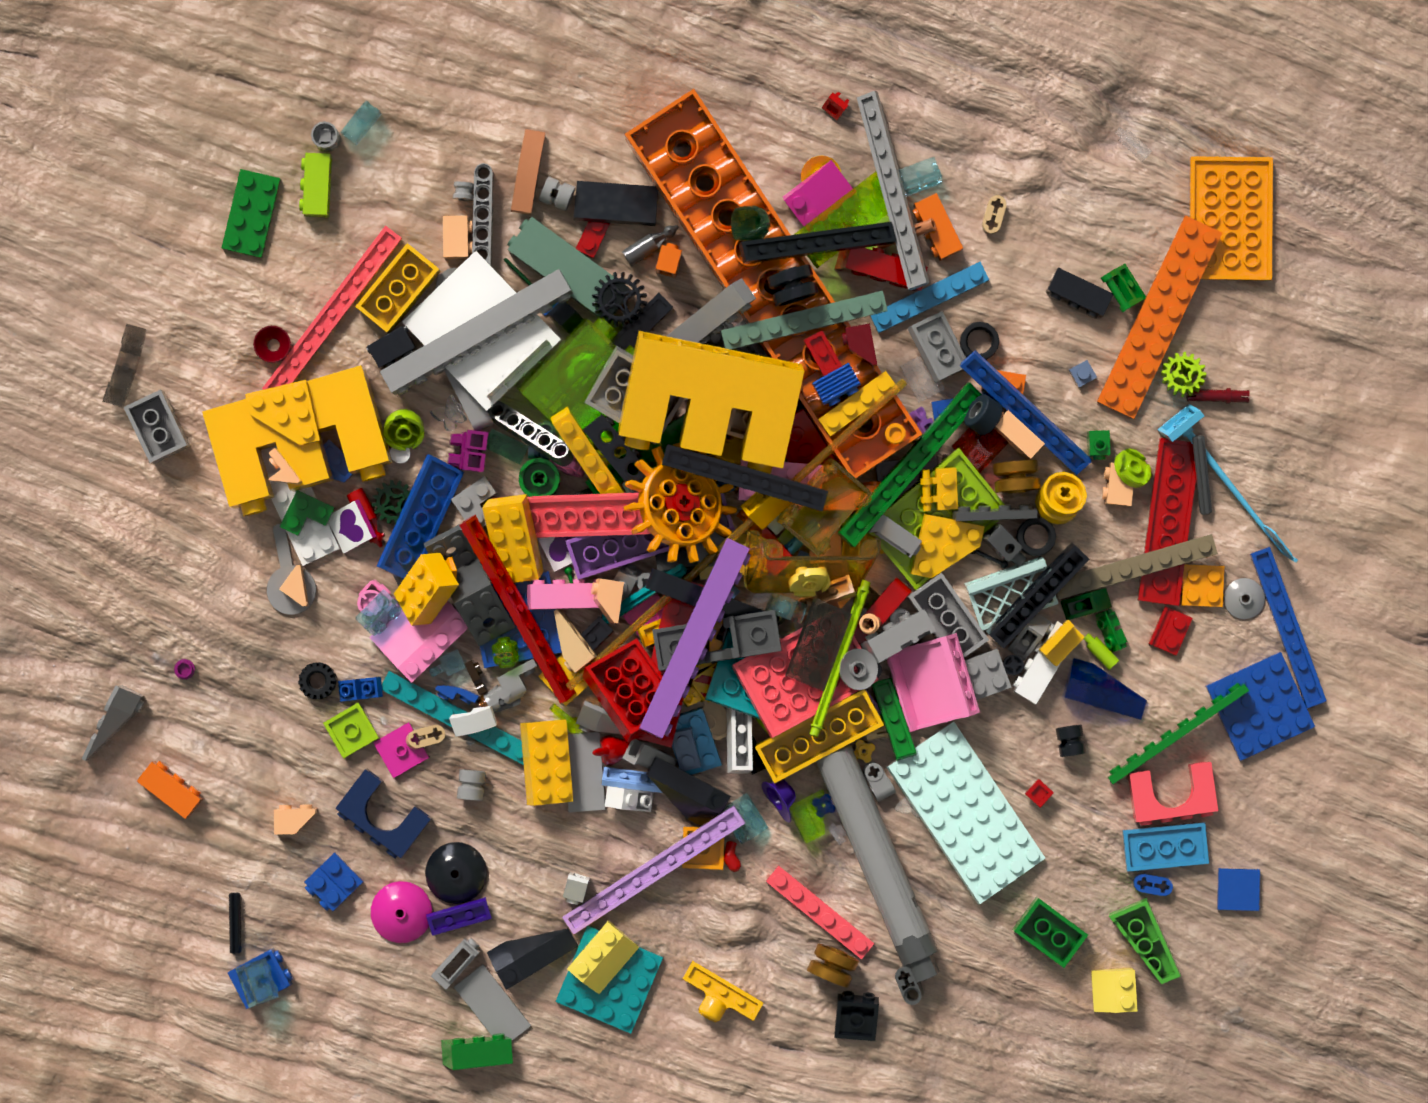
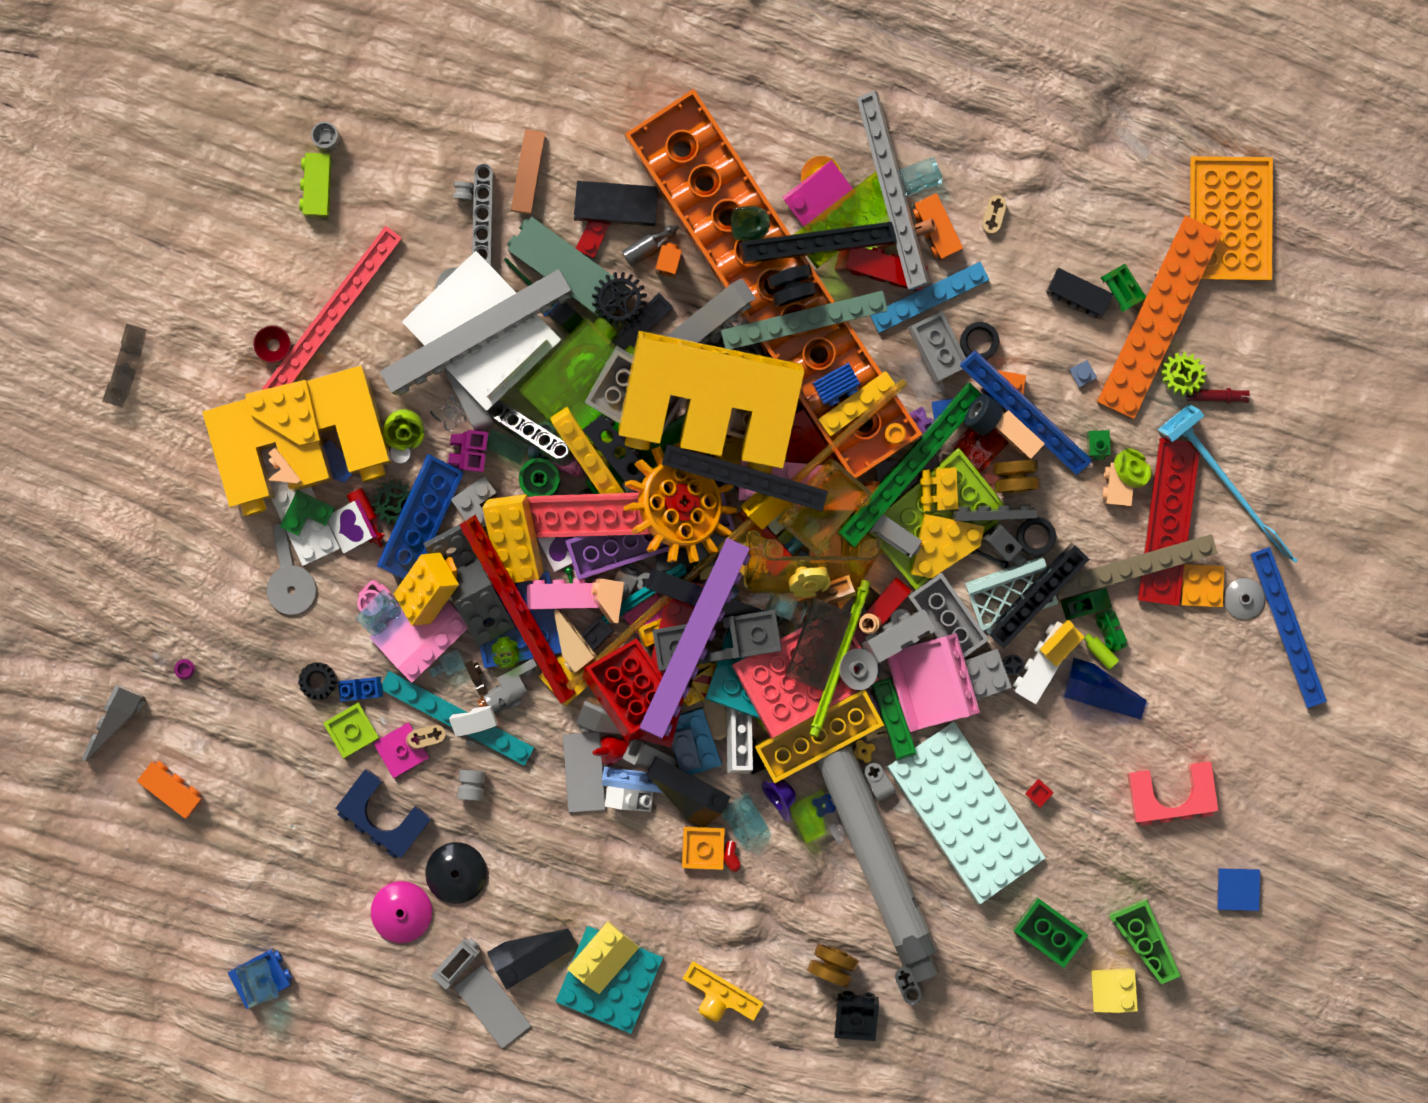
(156, 426): light grey brick -> none
(235, 922): black axle -> none
(251, 213): green plate -> none
(292, 820): light nougat slope -> none
(295, 586): light nougat slope -> none
(333, 882): blue plate -> none
(361, 122): clear light blue hinge -> none
(392, 347): black brick -> none
(398, 288): yellow brick -> none
(451, 692): blue slope -> none
(456, 237): light nougat brick -> none
(458, 916): dark purple plate -> none
(477, 1051): green wedge -> none
(546, 762): yellow brick -> none
(563, 197): light grey wheel -> none
(572, 726): clear neon green bar -> none
(576, 888): white slope -> none
(654, 869): lavender plate -> none
(716, 644): light orange slope -> none
(820, 912): coral plate -> none
(822, 353): red plate -> none
(835, 106): red tile -> none
(860, 343): dark red slope -> none
(1029, 636): light grey slope -> none
(1060, 498): yellow wheel -> none
(1070, 740): black wheel -> none
(1151, 889): blue beam -> none
(1165, 846): dark azure plate -> none
(1169, 737): green plate -> none
(1170, 630): red plate -> none
(1202, 474): dark grey axle -> none
(1267, 712): blue plate -> none

